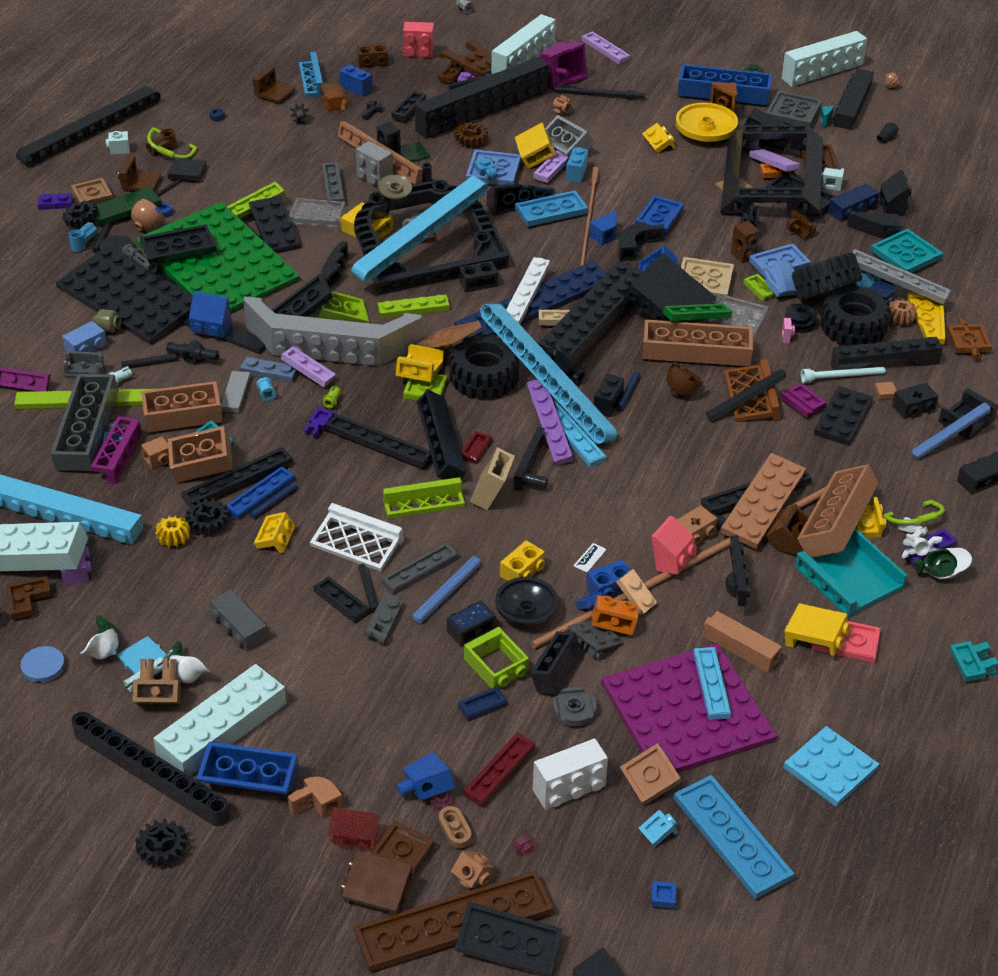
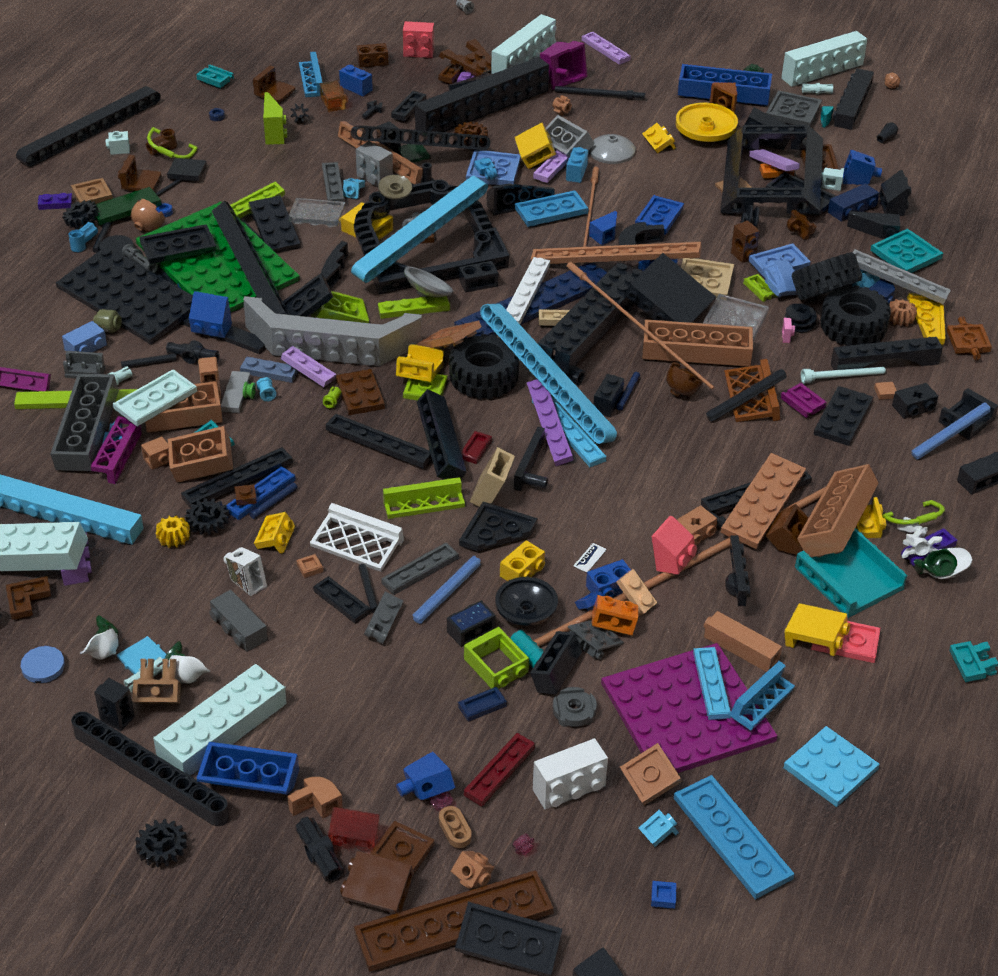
(114, 704): none -> black brick
(155, 397): none -> light aqua tile
(209, 371): none -> nougat brick
(215, 76): none -> teal plate
(245, 495): none -> reddish brown plate
(246, 570): none -> white torso
(248, 258): none -> black beam
(249, 390): none -> bright green bush
(273, 121): none -> lime slope
(309, 566): none -> nougat tile
(318, 421): dark purple plate -> none
(319, 849): none -> black piece
(352, 186): none -> medium azure bracket
(360, 392): none -> reddish brown plate
(414, 137): none -> black beam
(427, 283): none -> light grey dish
(495, 527): none -> black plate
(528, 646): none -> teal axle
(583, 276): none -> nougat piece
(612, 149): none -> light grey dish
(619, 252): none -> nougat plate
(696, 312): green plate -> none
(756, 695): none -> dark azure fence
(817, 88): none -> light aqua pin
(860, 169): none -> blue torso

